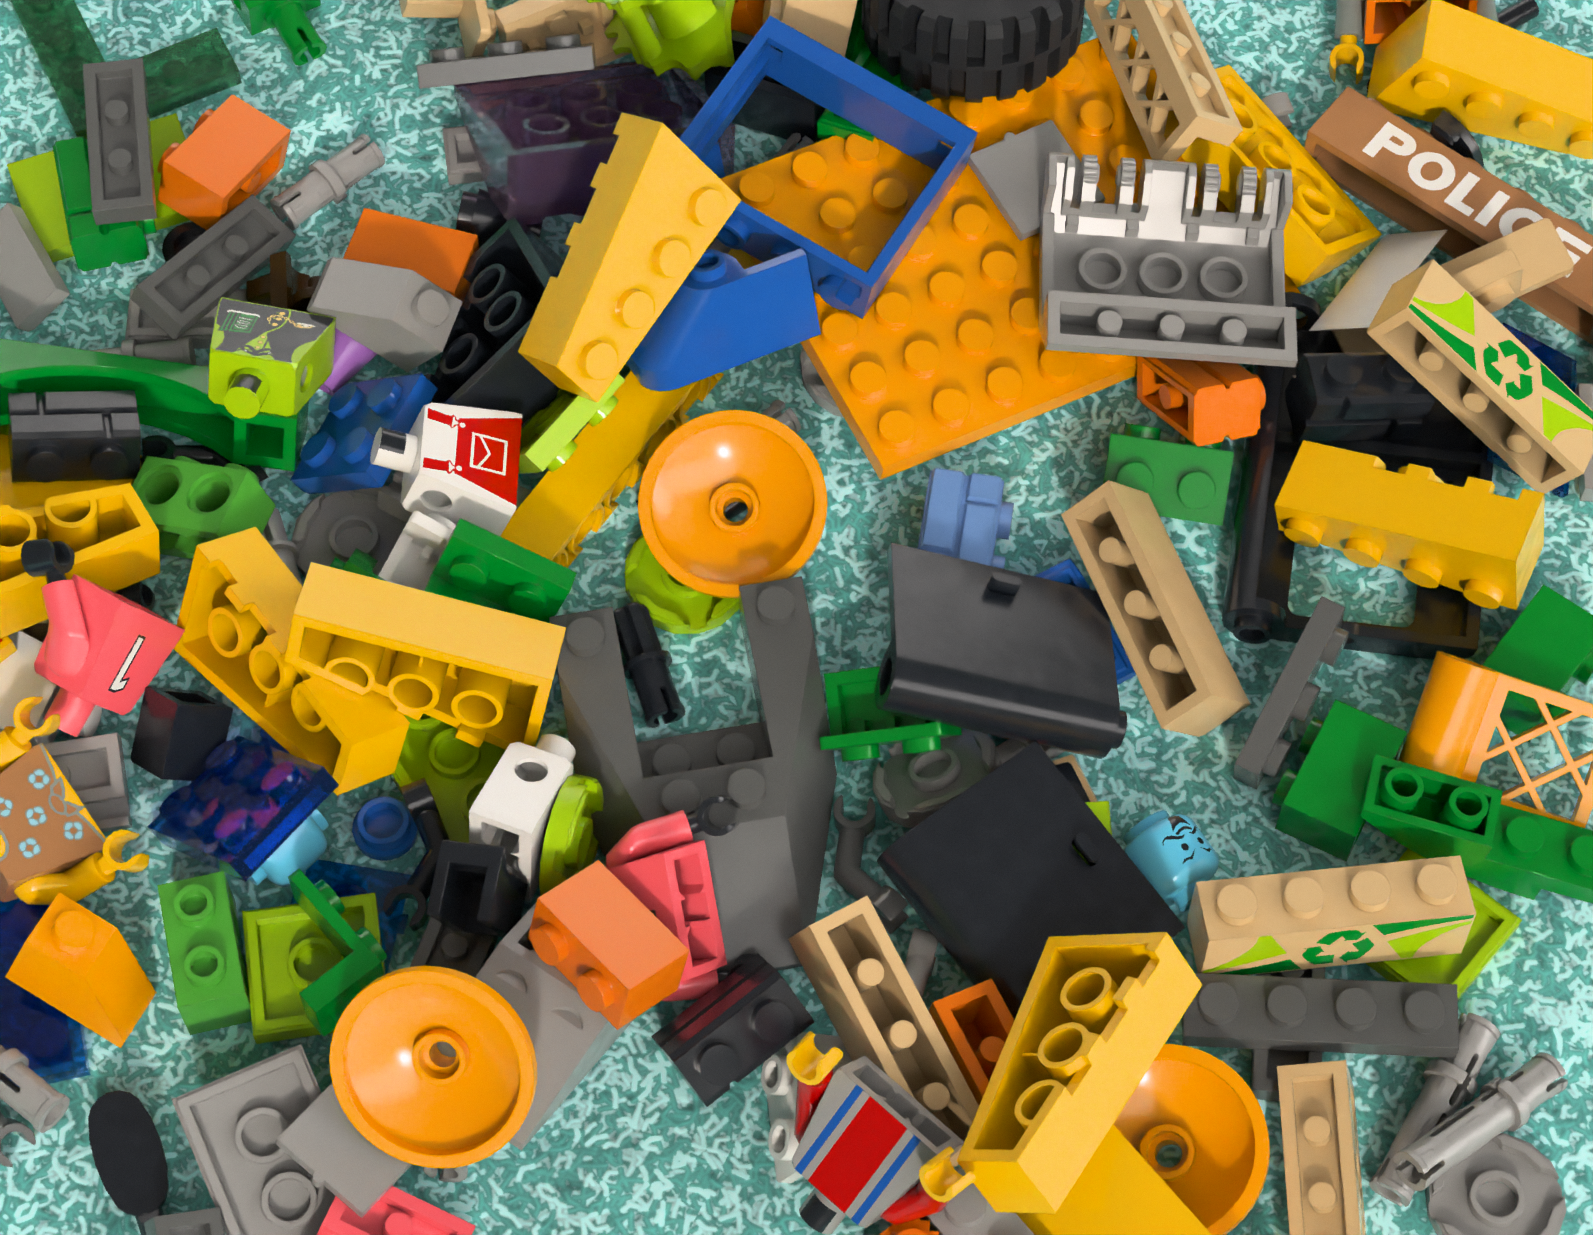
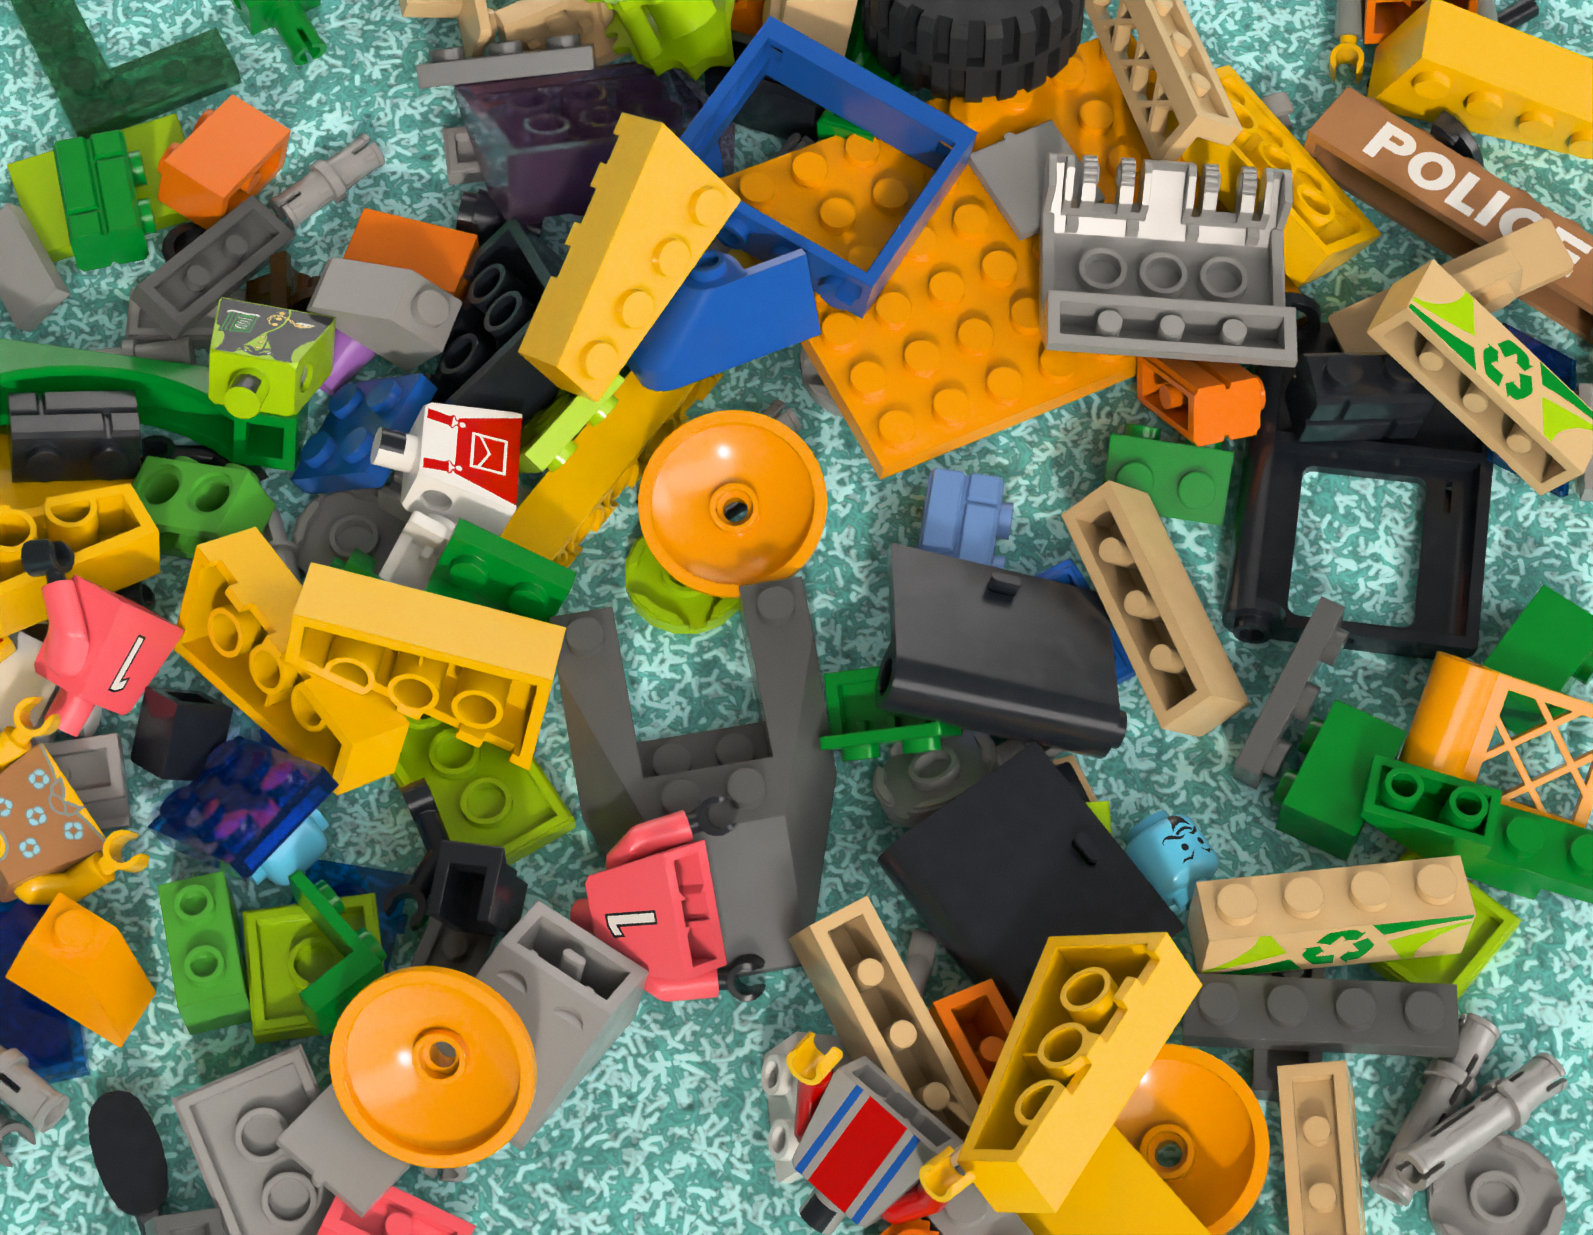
(119, 141): dark grey plate -> none
(384, 829): blue plate -> none
(520, 802): white torso -> none
(569, 833): lime tile -> none
(607, 944): orange brick -> none
(647, 665): black axle -> none
(733, 1029): black brick -> none
(852, 878): dark grey arm -> none
(1367, 288): white sticker -> none
(1414, 523): yellow wedge -> none

